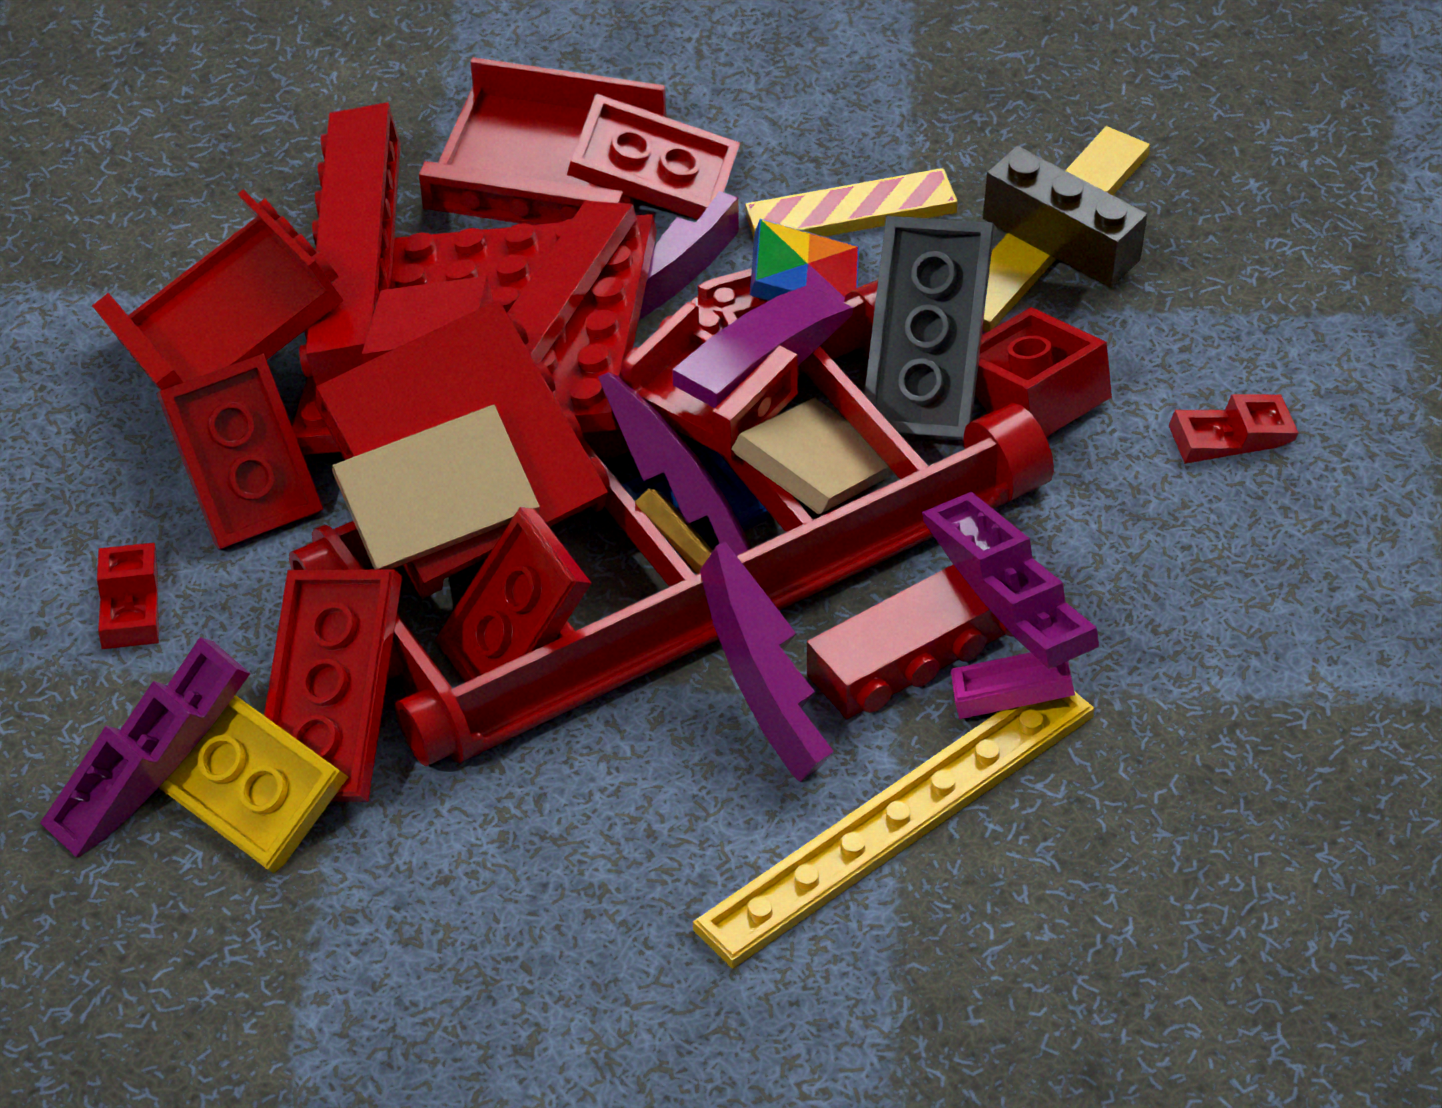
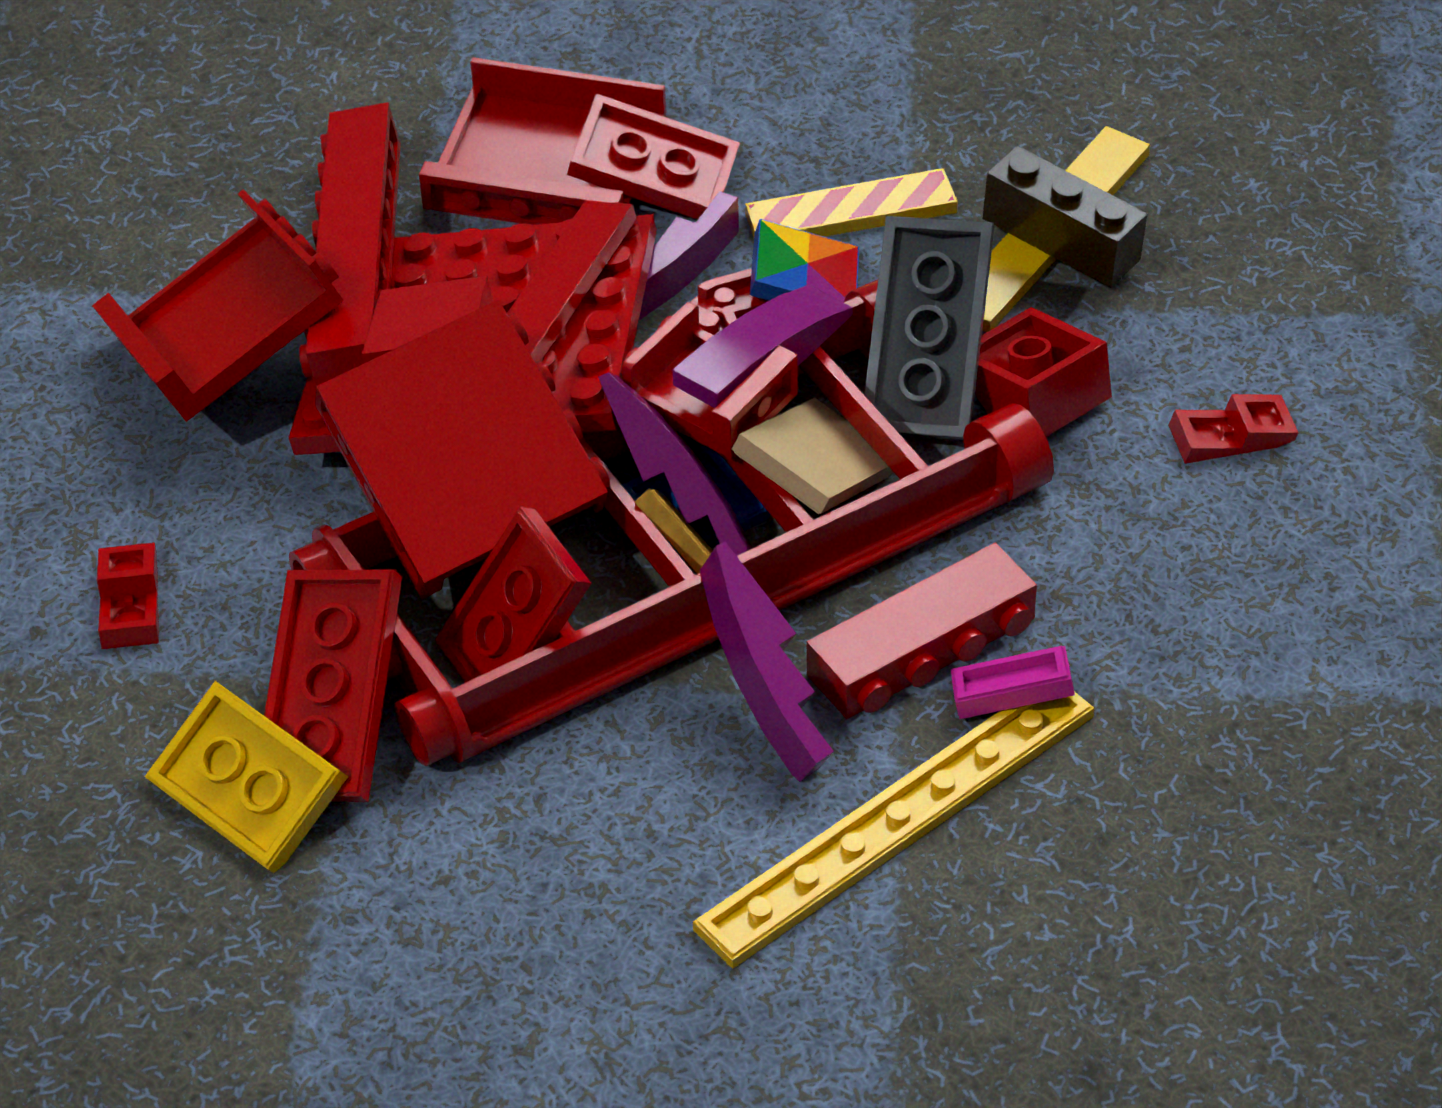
(135, 760): magenta slope -> none
(239, 451): red plate -> none
(434, 488): tan tile -> none
(1008, 580): magenta slope -> none

